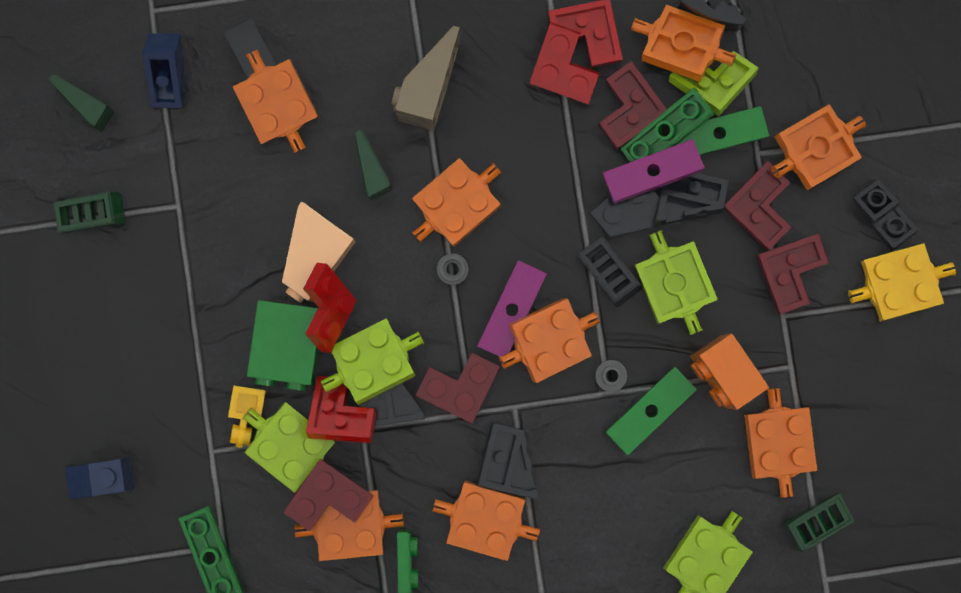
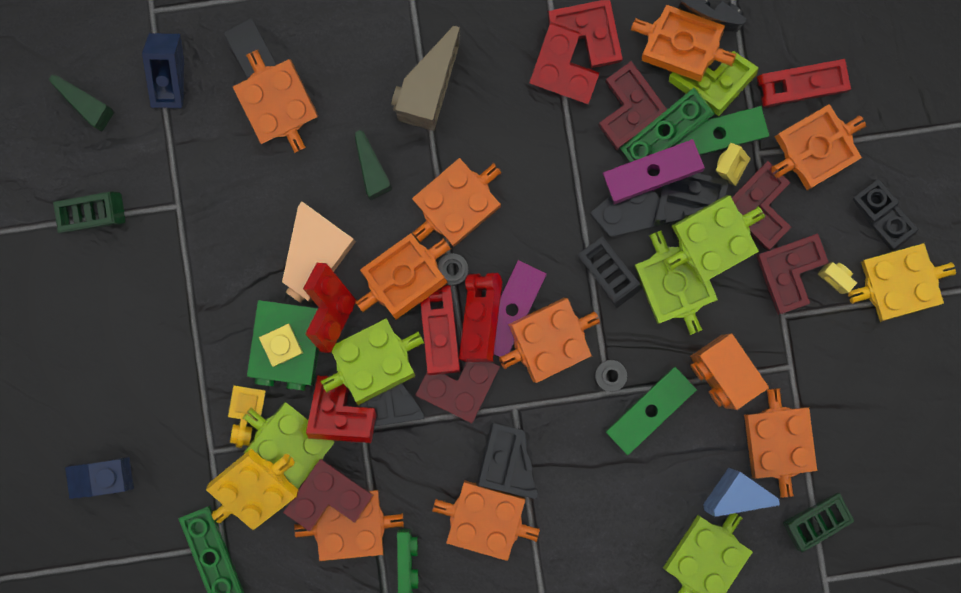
(252, 489): none -> yellow plate
(281, 345): none -> light yellow plate
(403, 276): none -> orange plate
(440, 333): none -> red plate
(480, 317): none -> red plate
(715, 238): none -> lime plate
(732, 163): none -> light yellow plate
(737, 494): none -> medium blue slope
(805, 82): none -> red plate
(838, 277): none -> light yellow plate

